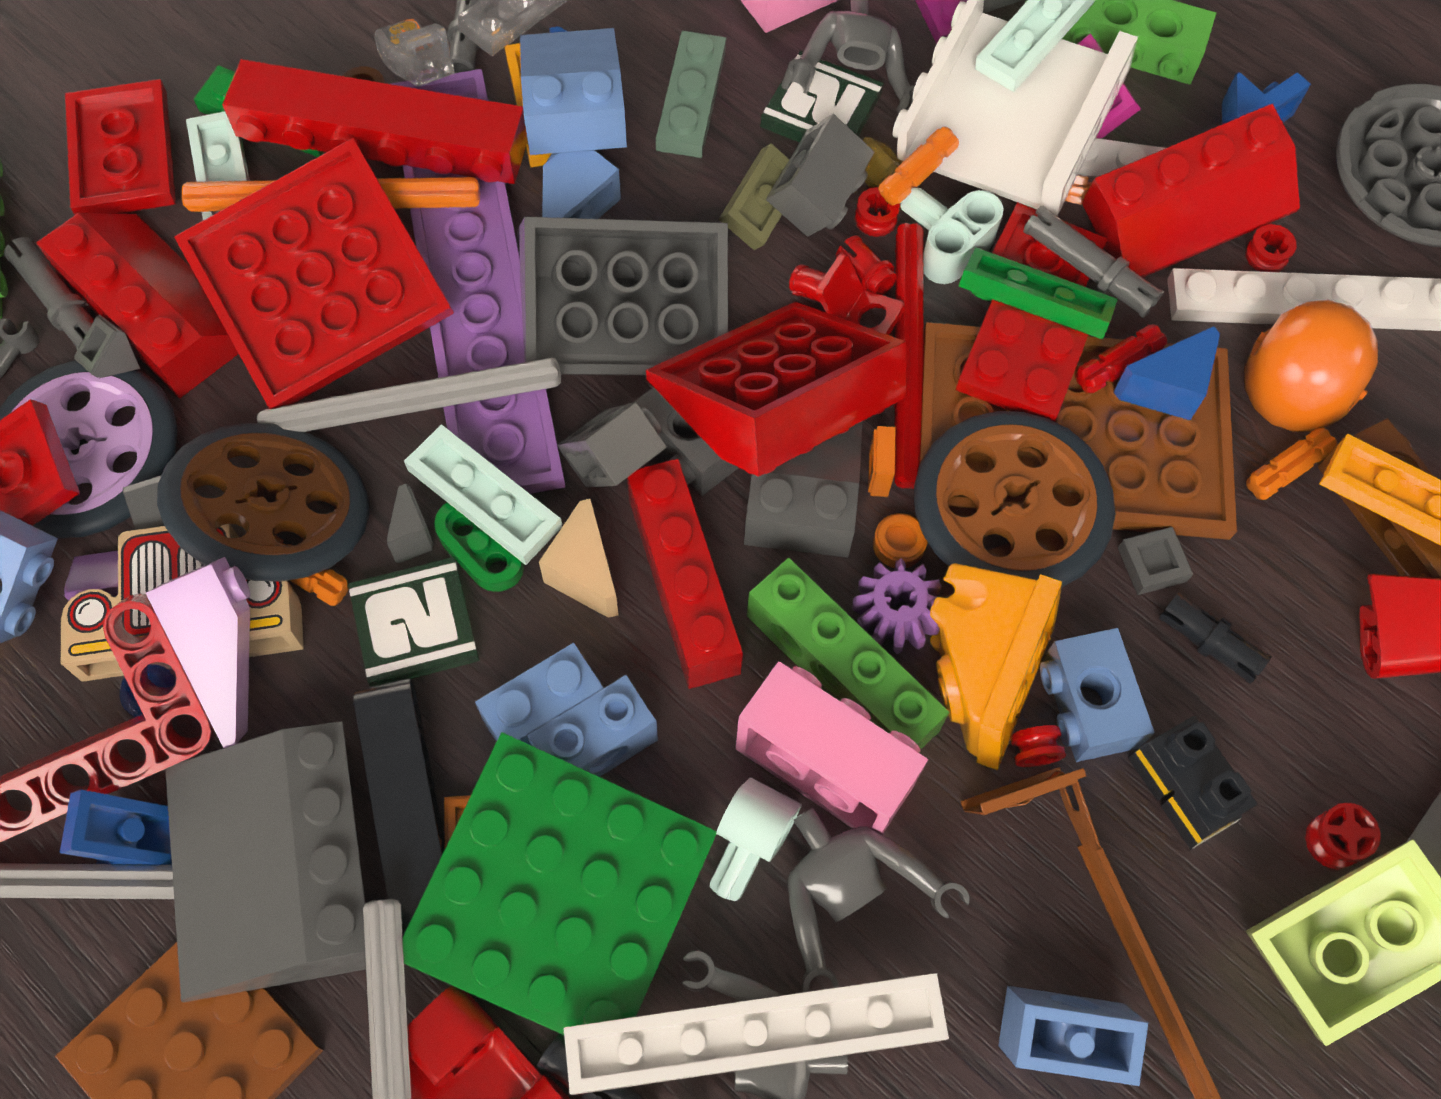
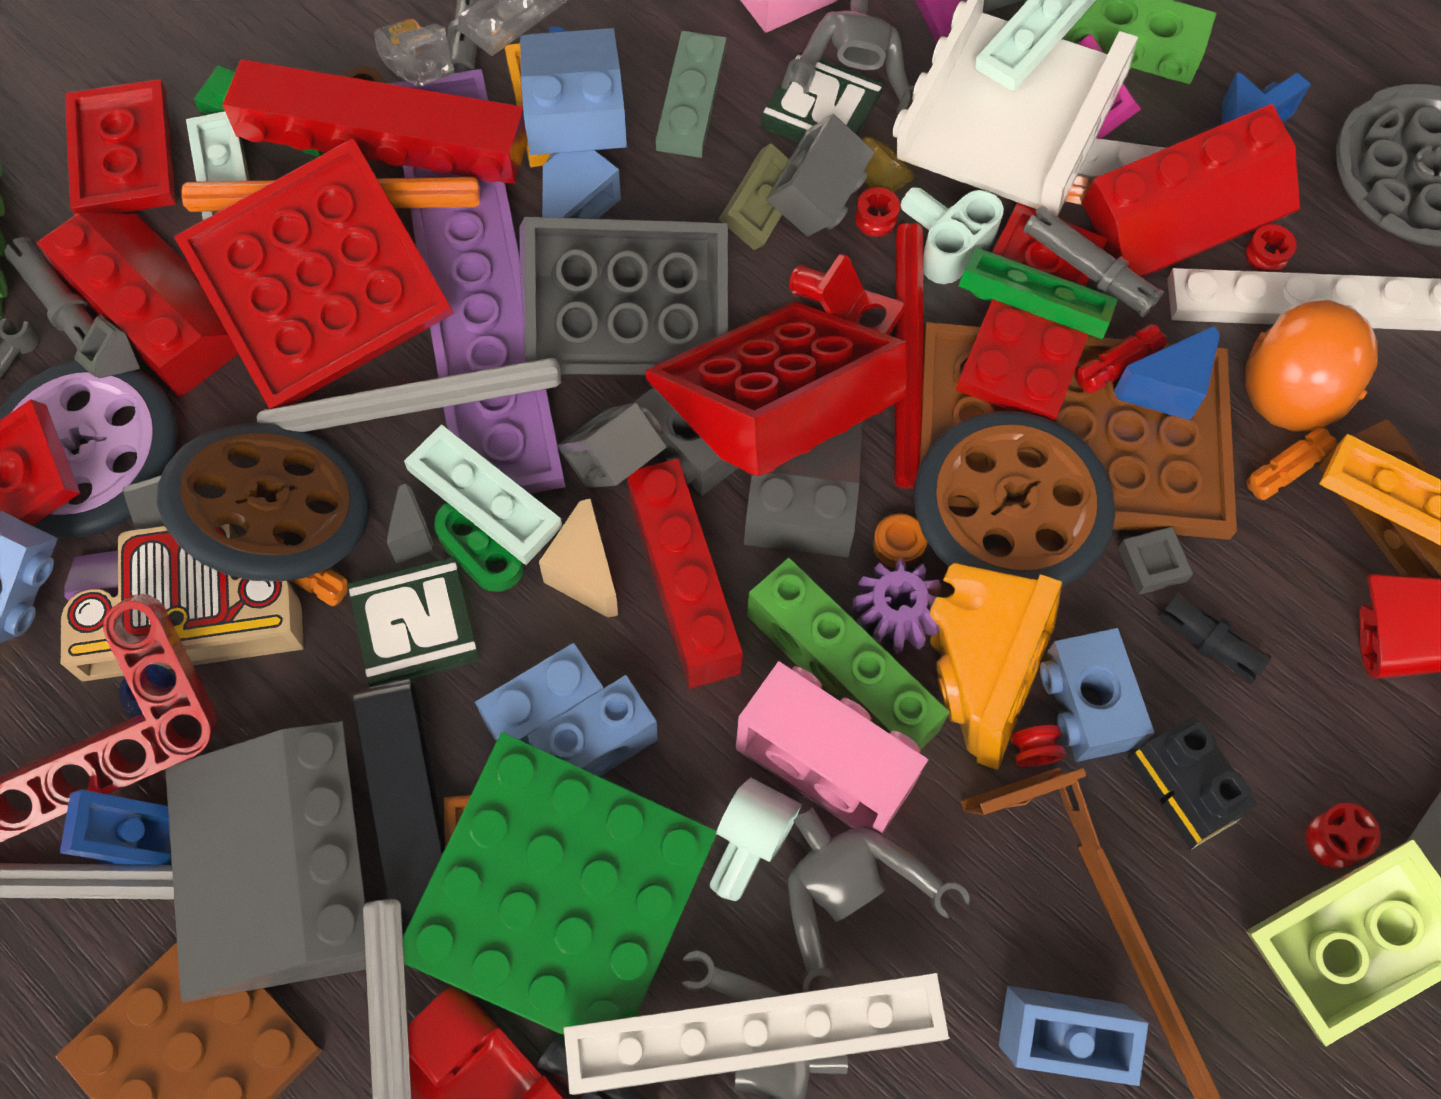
(210, 633): slope -> none
(873, 273): red pin -> none
(881, 461): orange tile -> none
(918, 165): orange axle -> none

